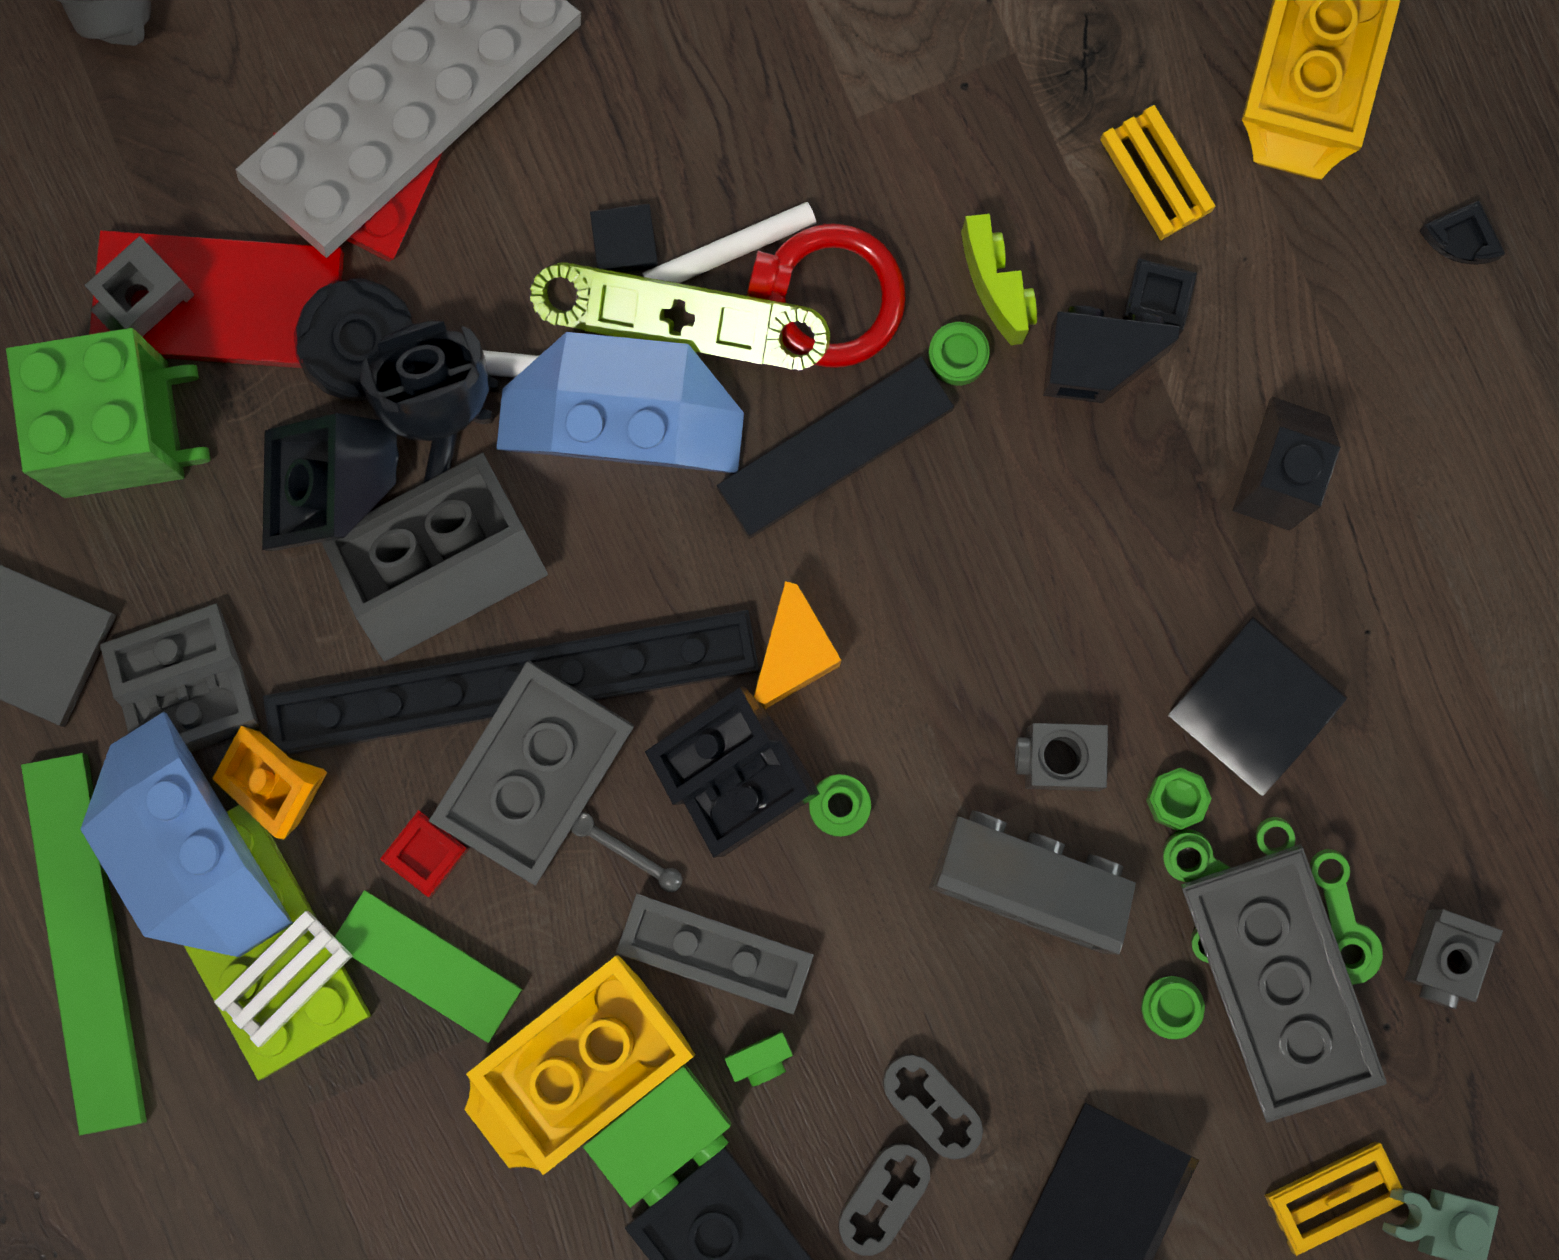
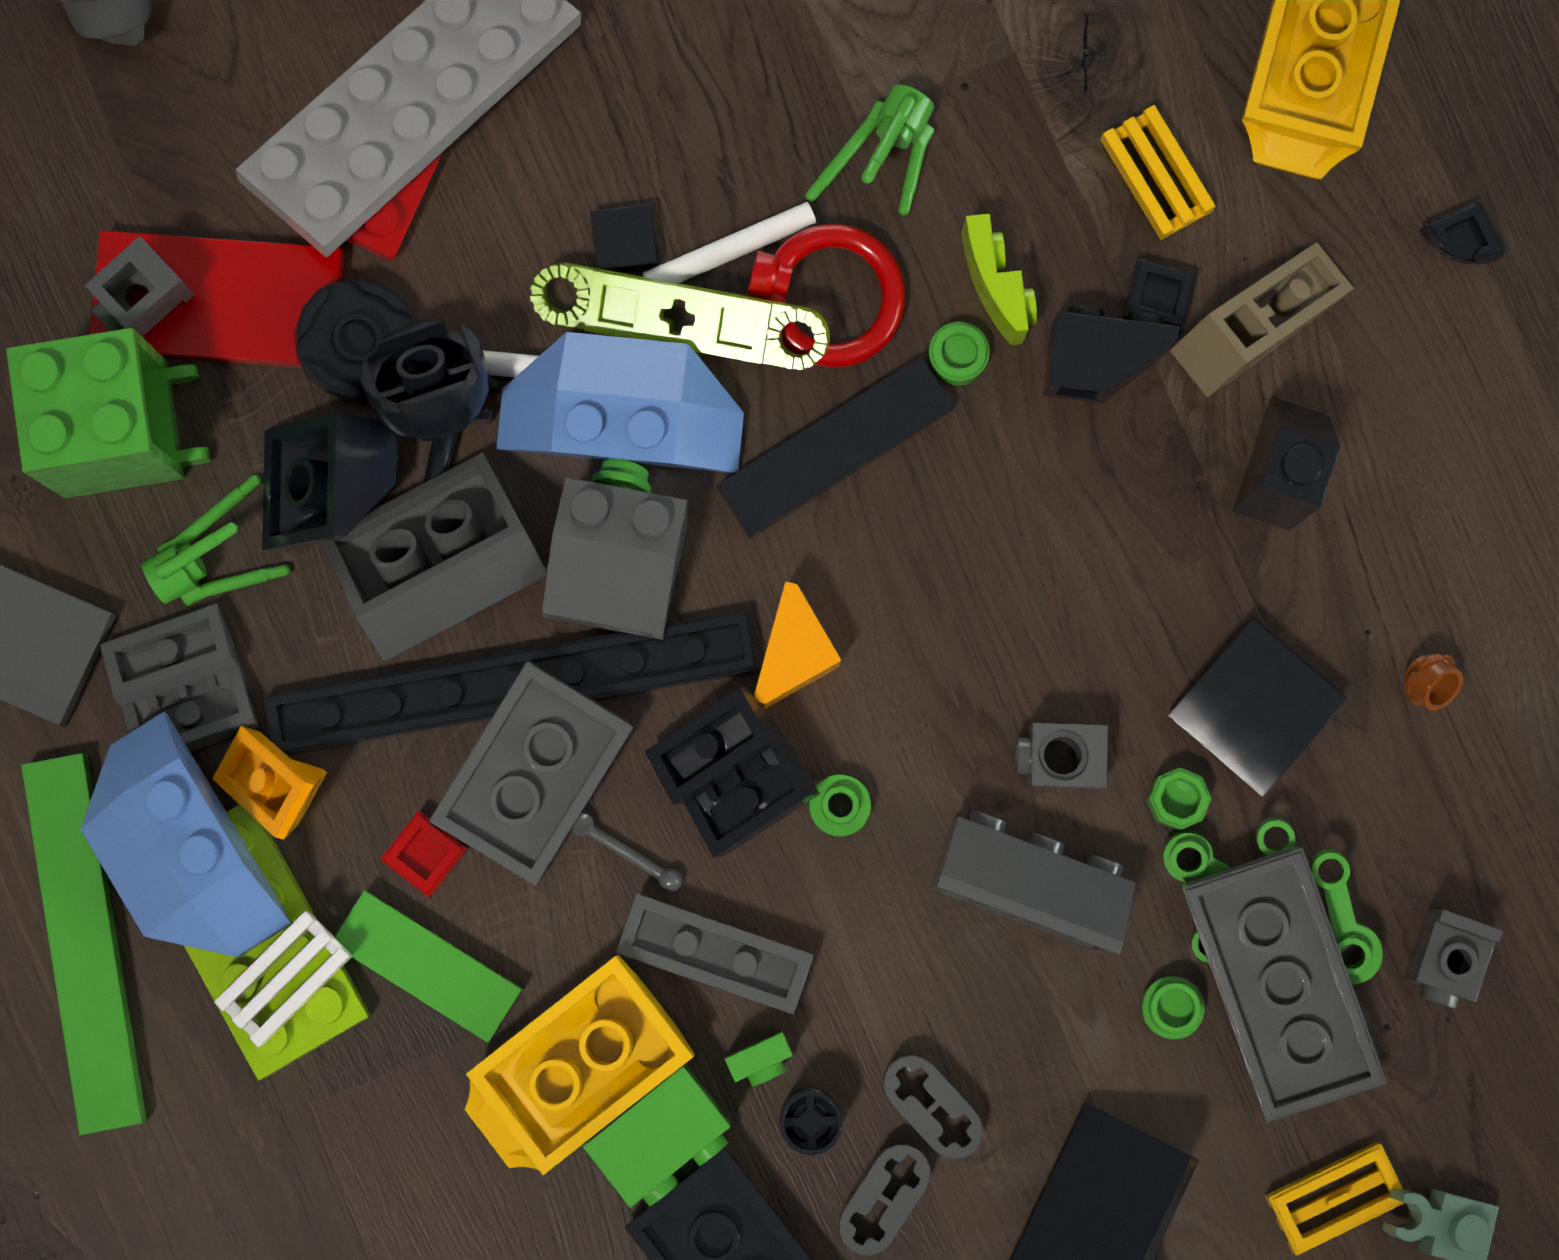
(178, 564): none -> bright green plant
(614, 558): none -> dark grey slope
(623, 474): none -> bright green plate
(811, 1131): none -> black wheel
(899, 122): none -> bright green plant
(1260, 319): none -> dark tan slope
(1433, 681): none -> dark orange plate

